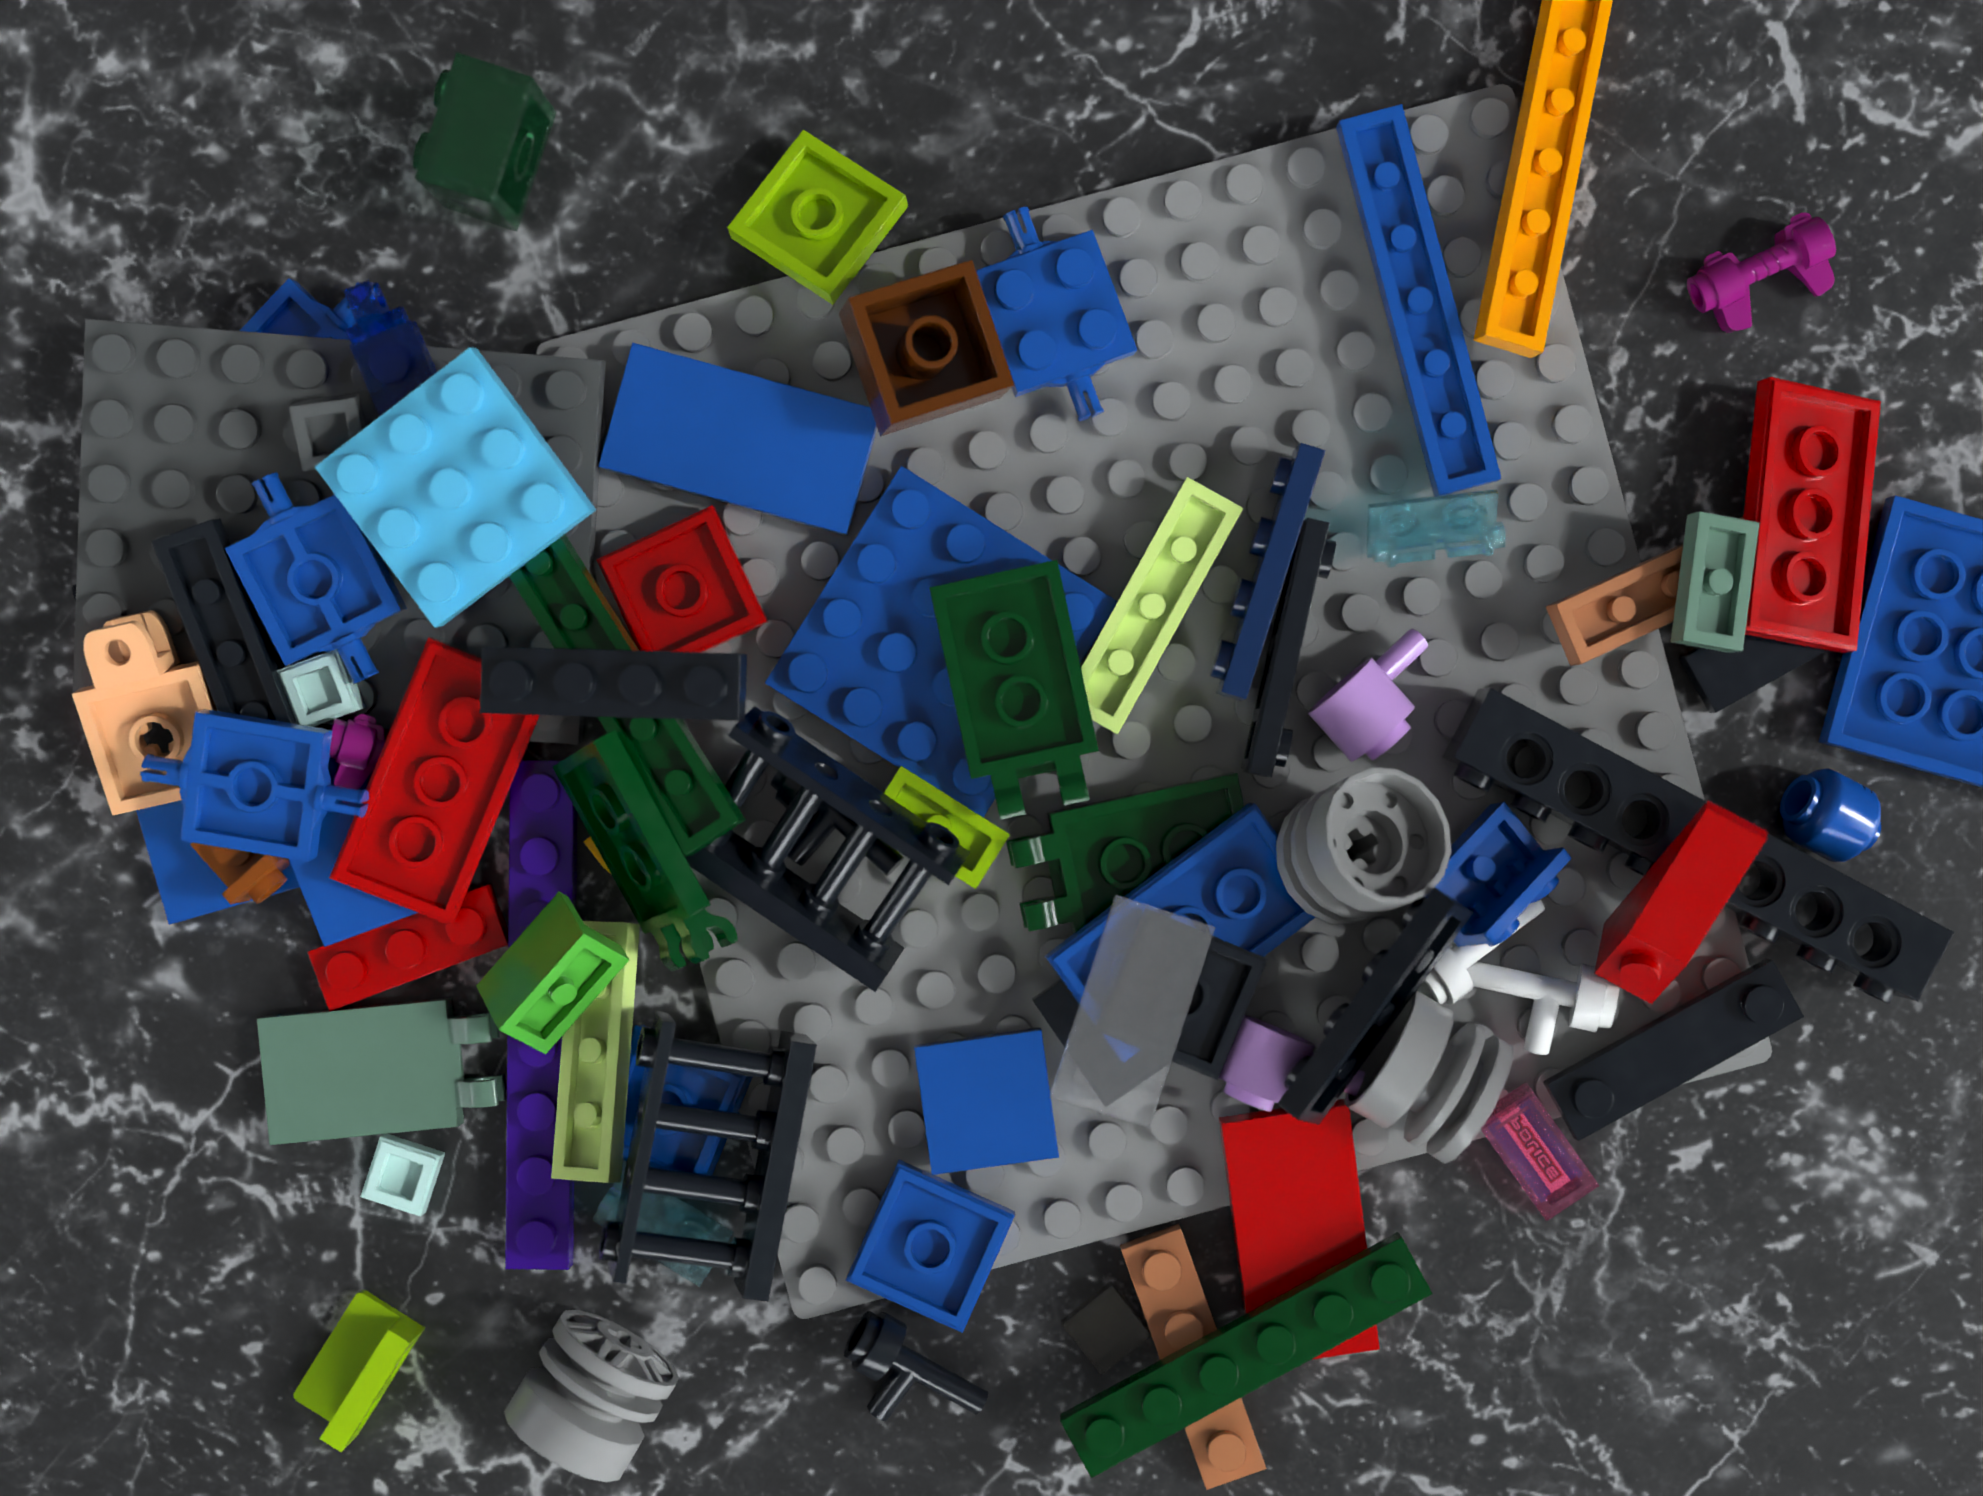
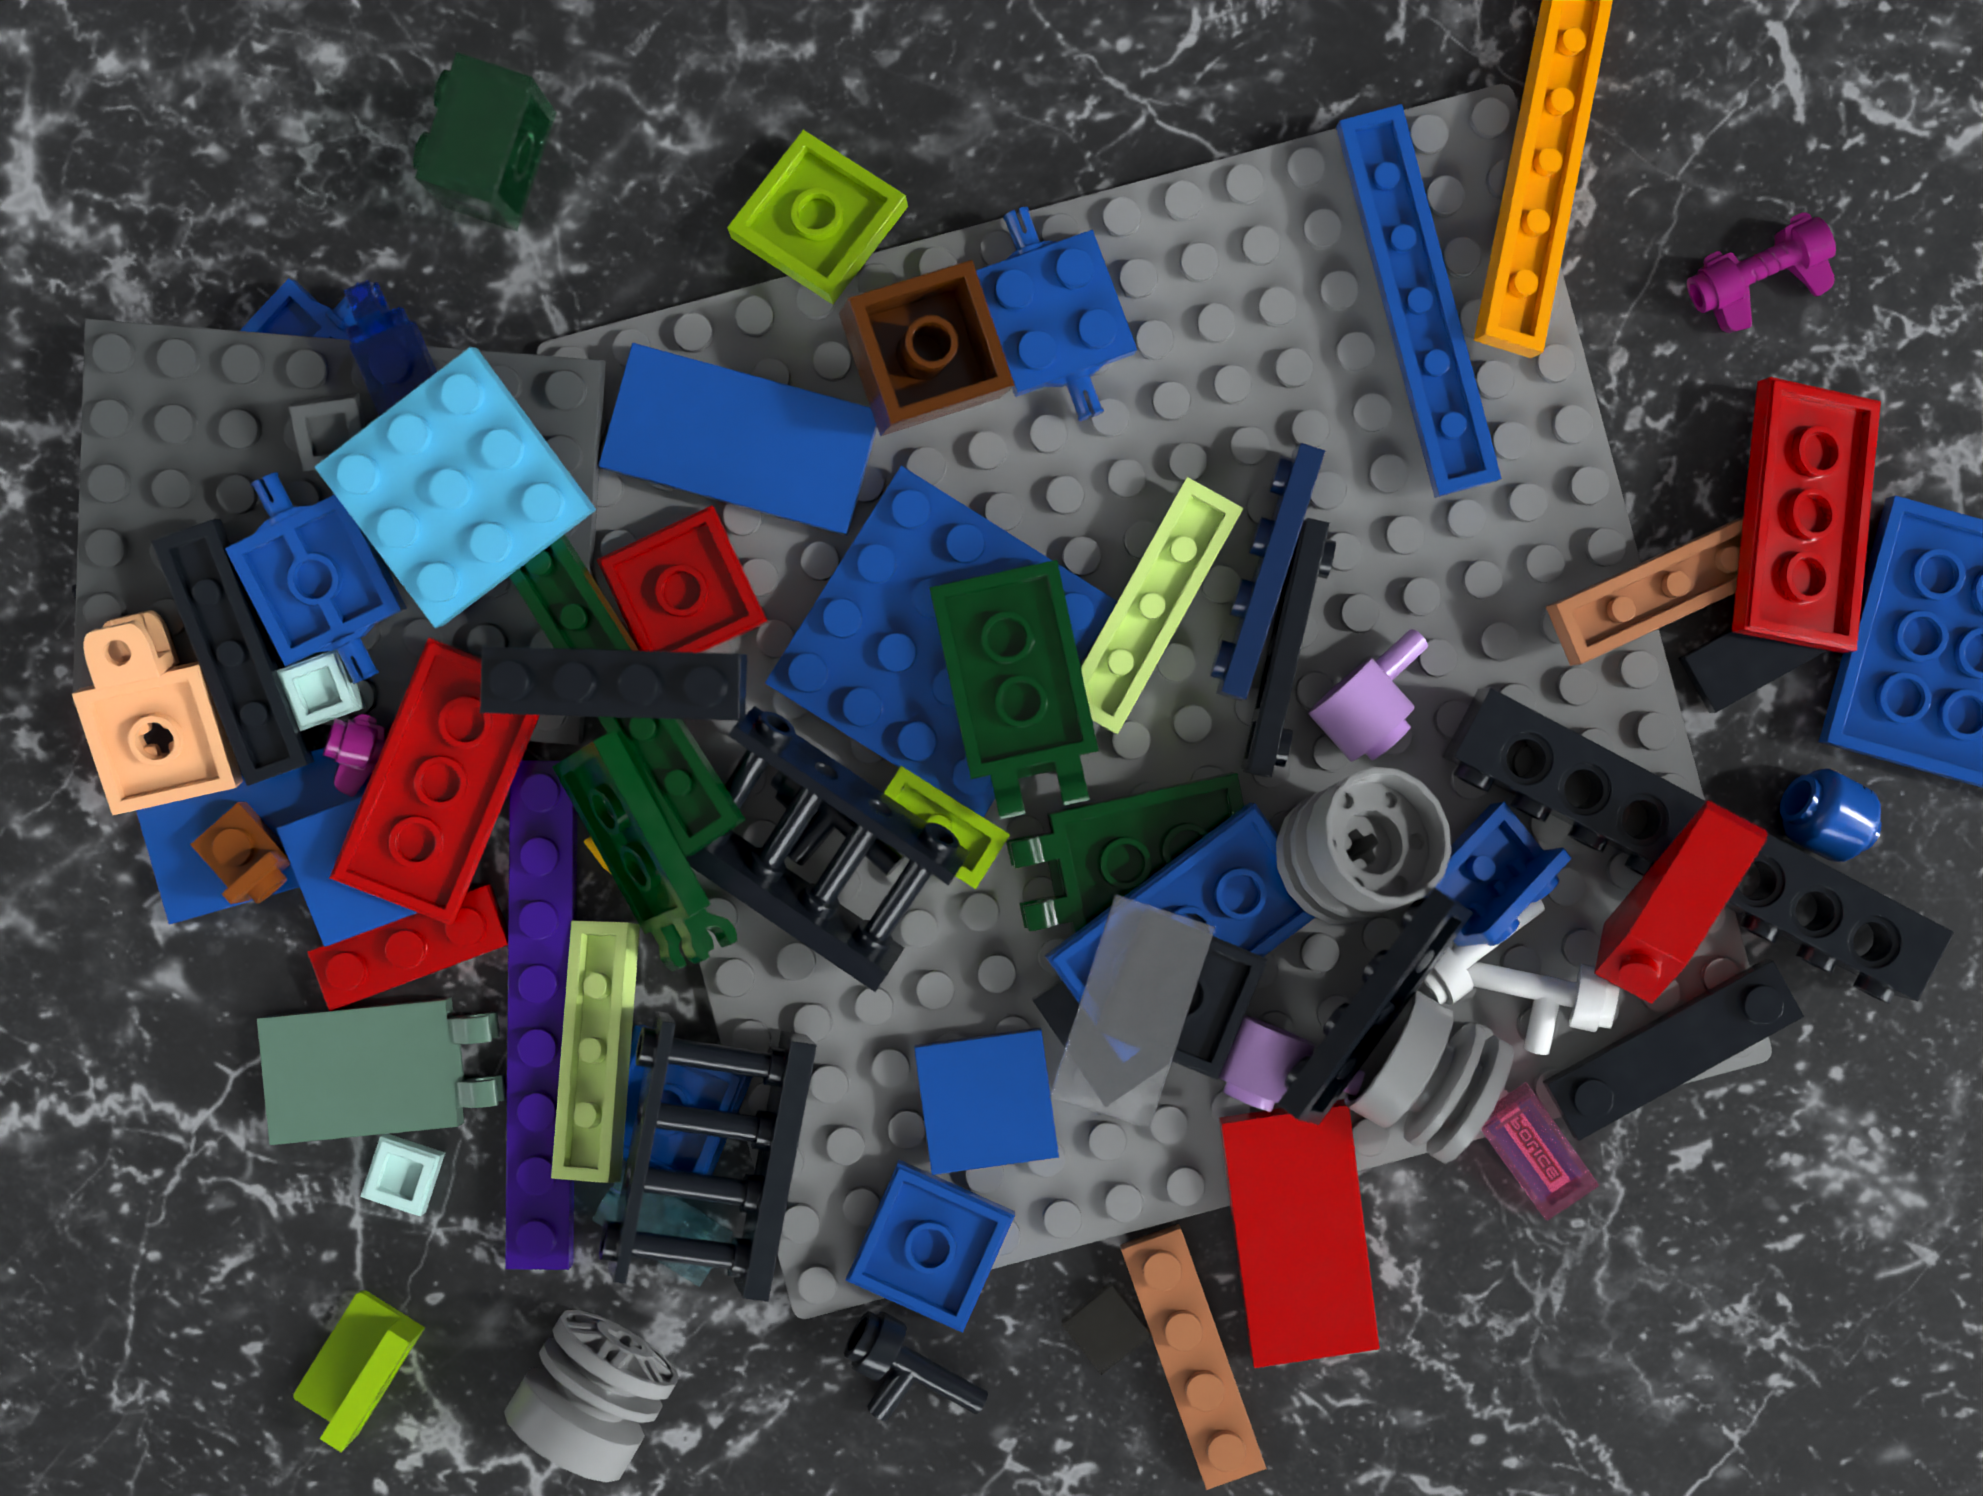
(255, 785): blue plate -> none
(550, 976): bright green panel -> none
(1245, 1354): dark green plate -> none
(1417, 527): clear light blue hinge -> none
(1715, 582): sand green plate -> none

